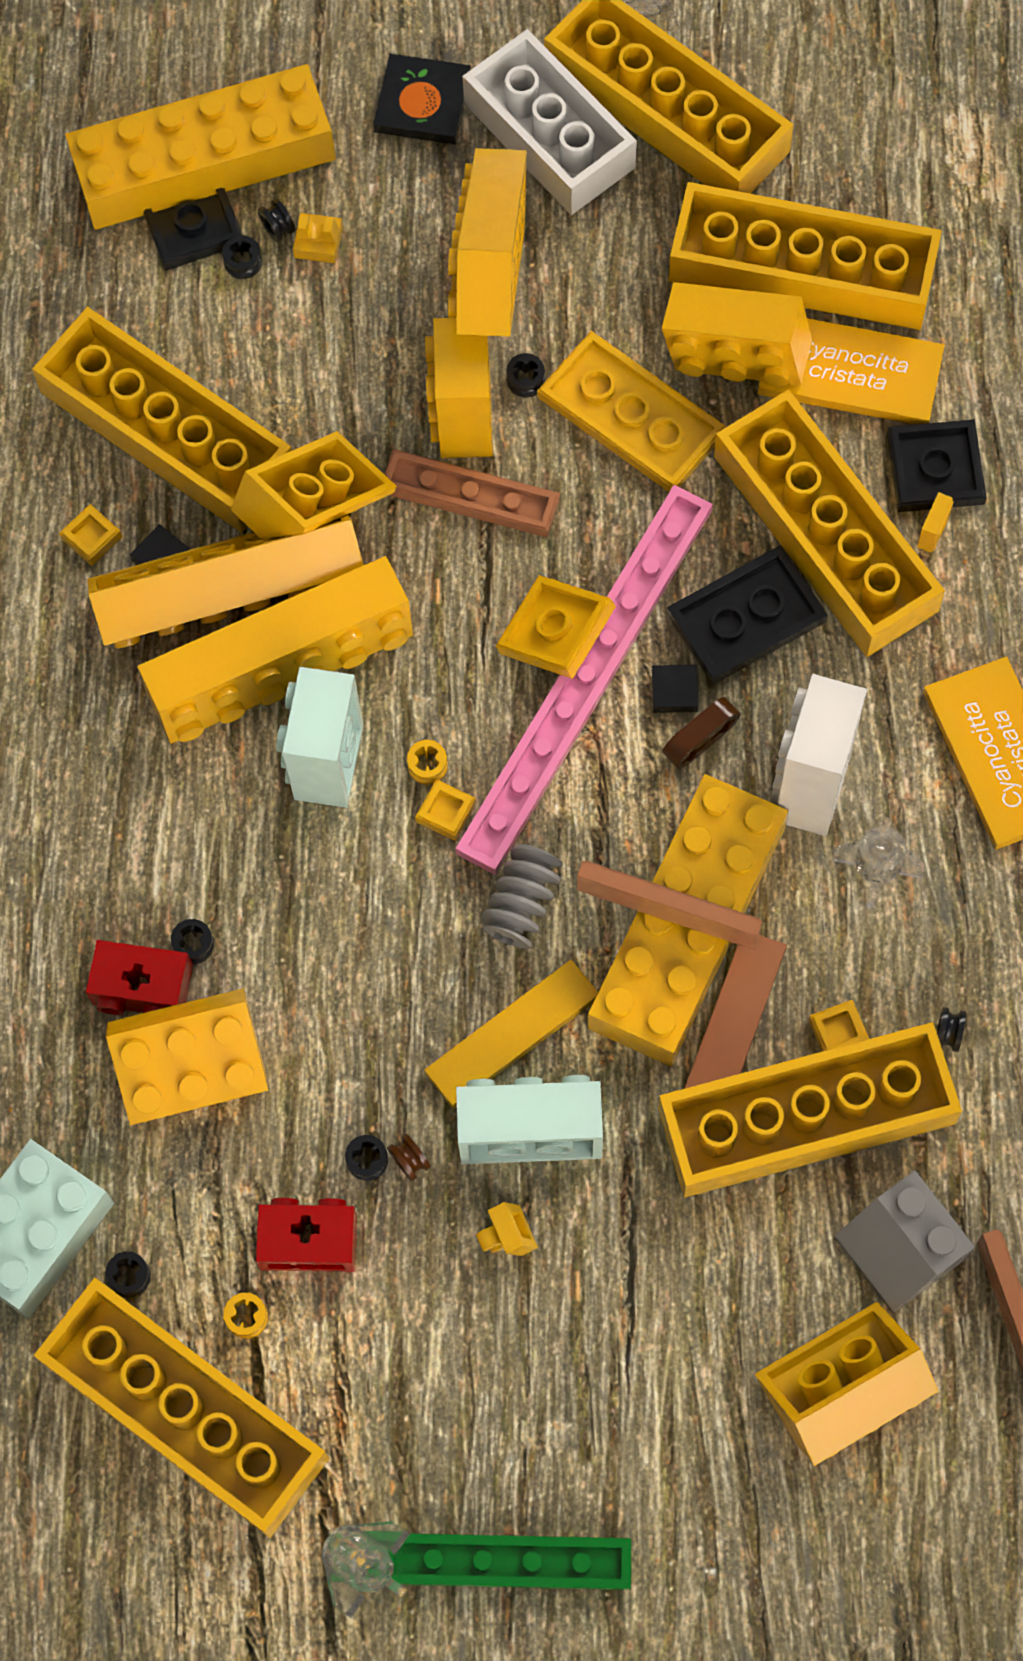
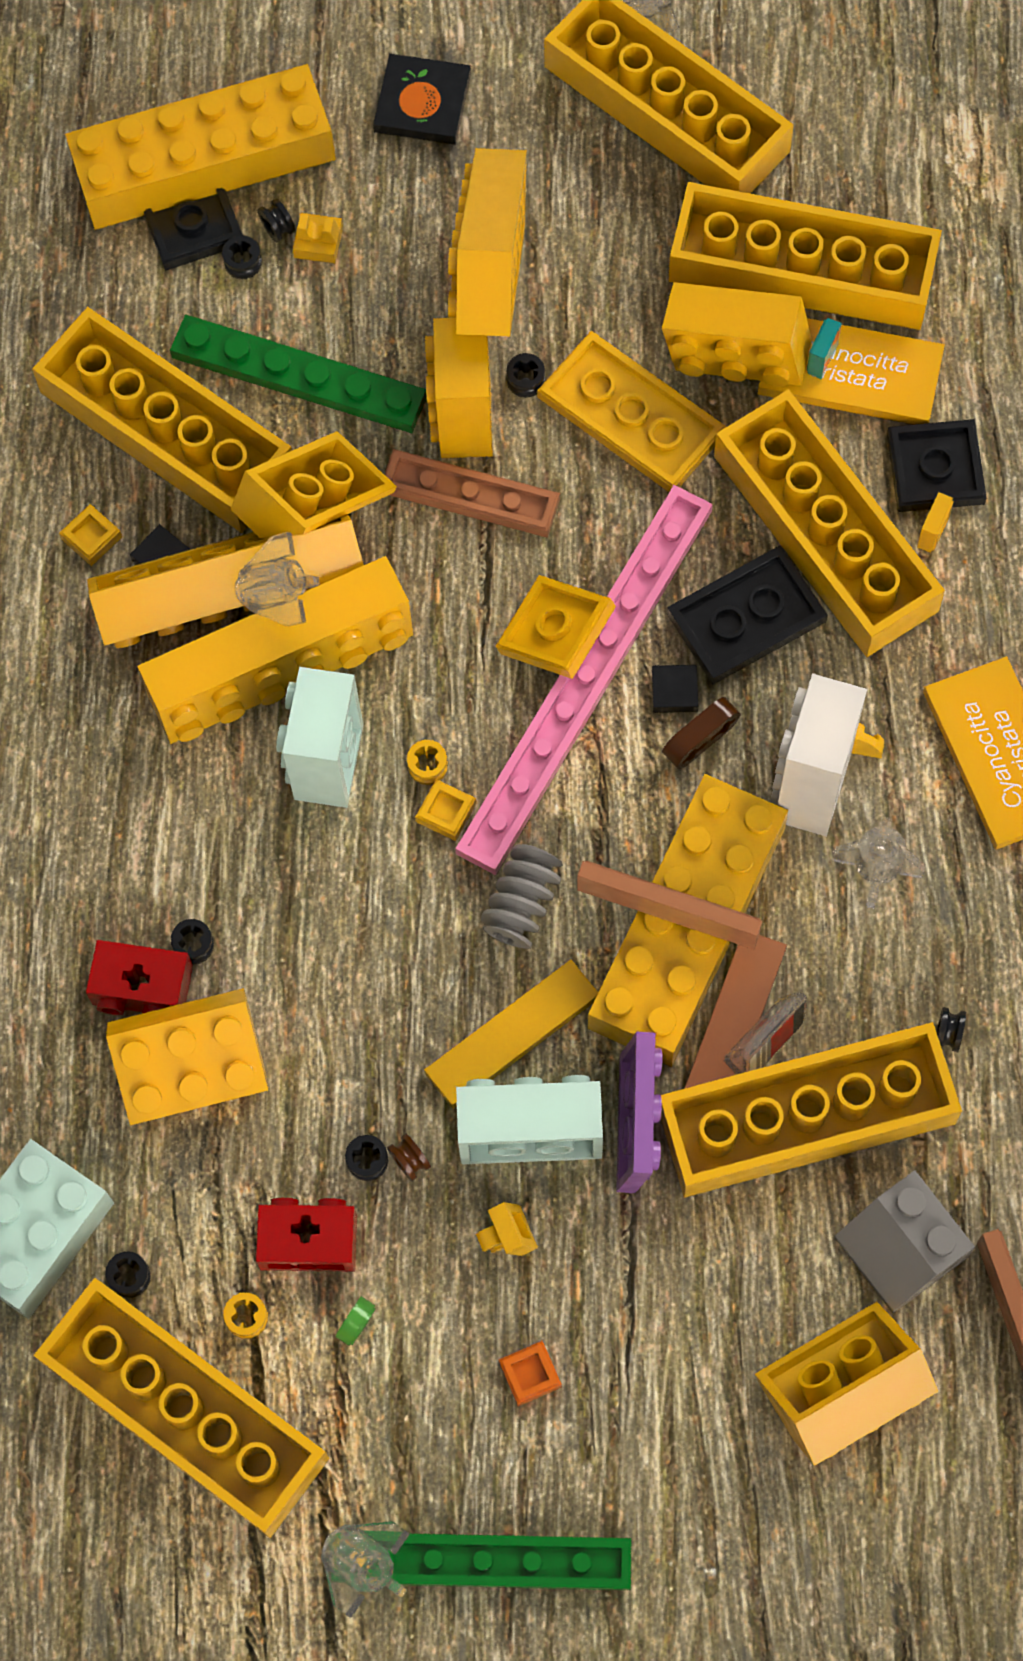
(273, 583): none -> clear brick
(298, 373): none -> green plate
(356, 1321): none -> bright green tile
(530, 1373): none -> orange tile
(544, 109): white brick -> none
(638, 1112): none -> medium lavender plate
(768, 1034): none -> clear slope
(823, 348): none -> teal tile
(838, 1026): yellow tile -> none
(868, 745): none -> yellow tile

